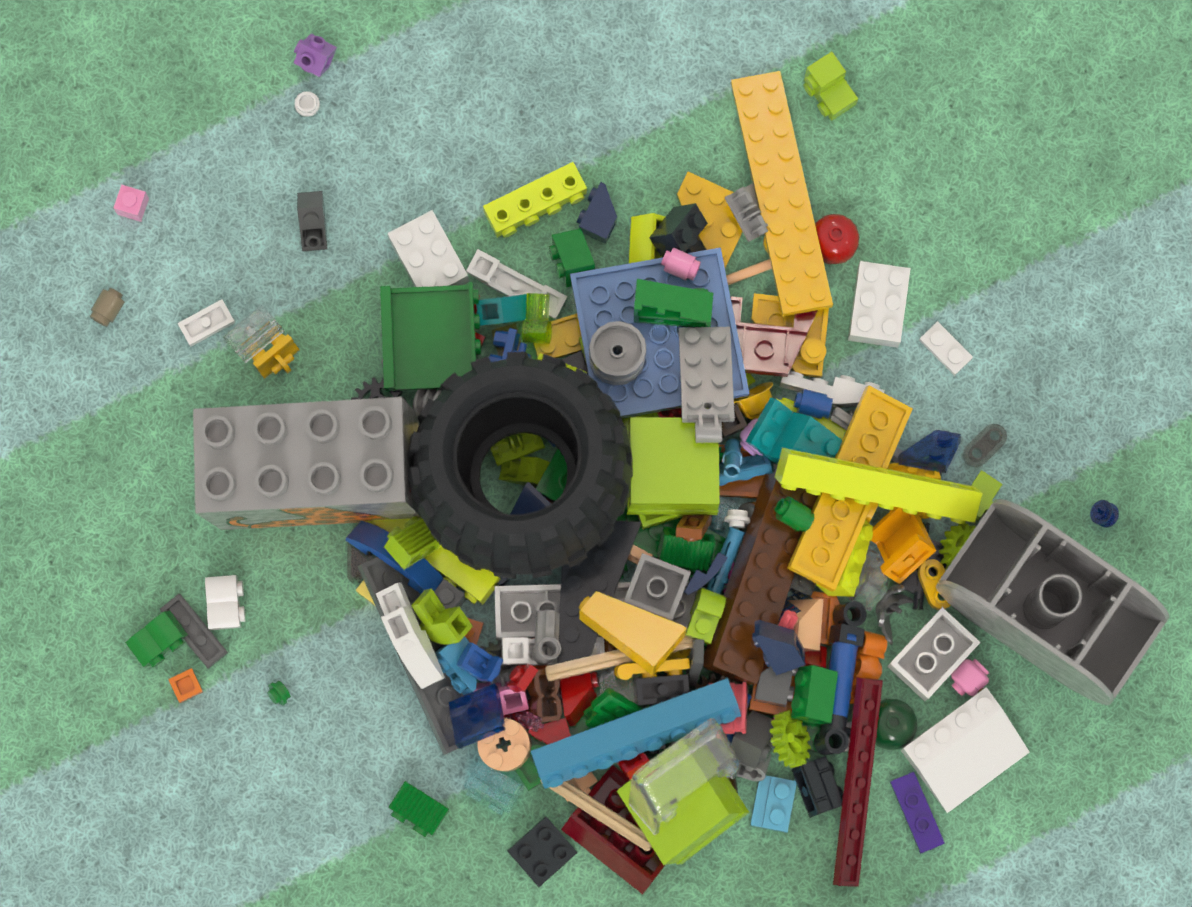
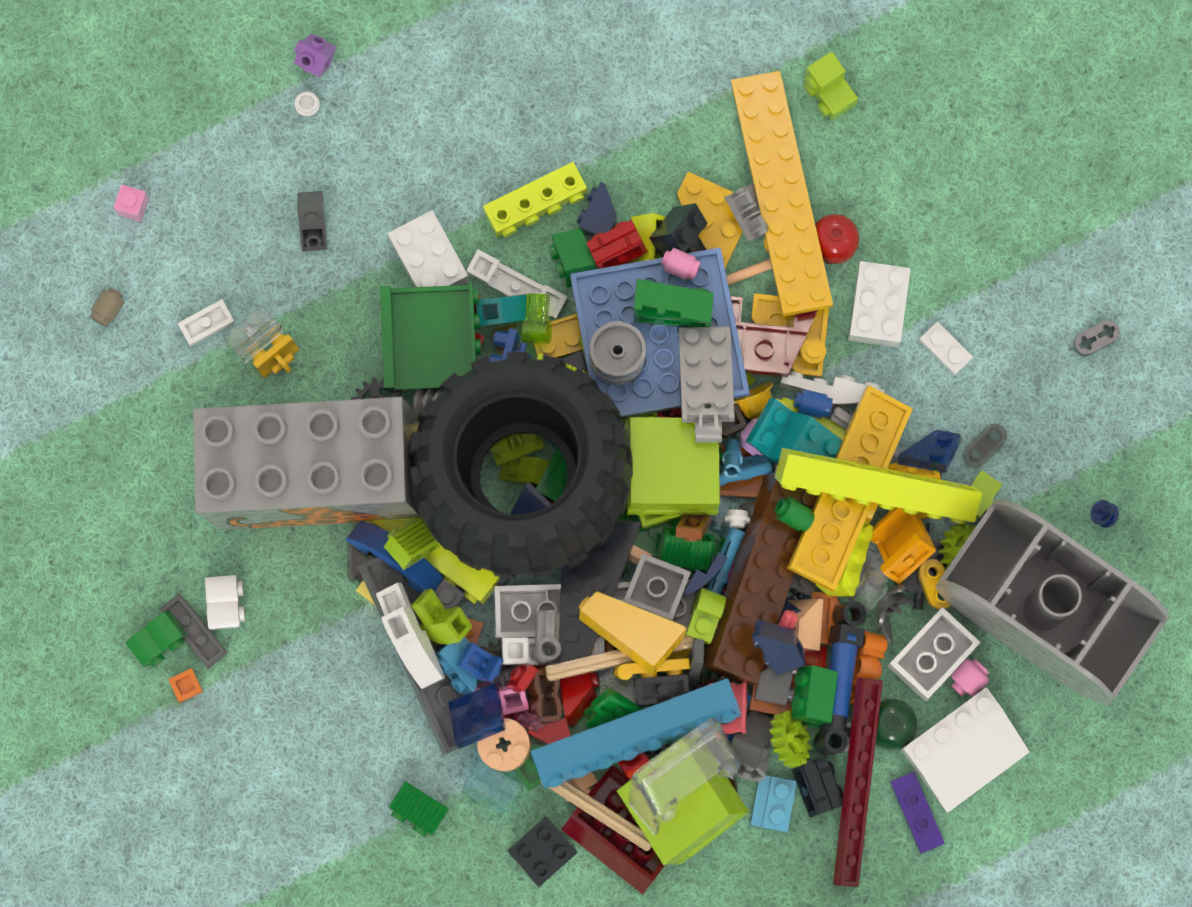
(278, 693): green plate -> none
(617, 245): none -> red brick
(1093, 332): none -> flat silver beam

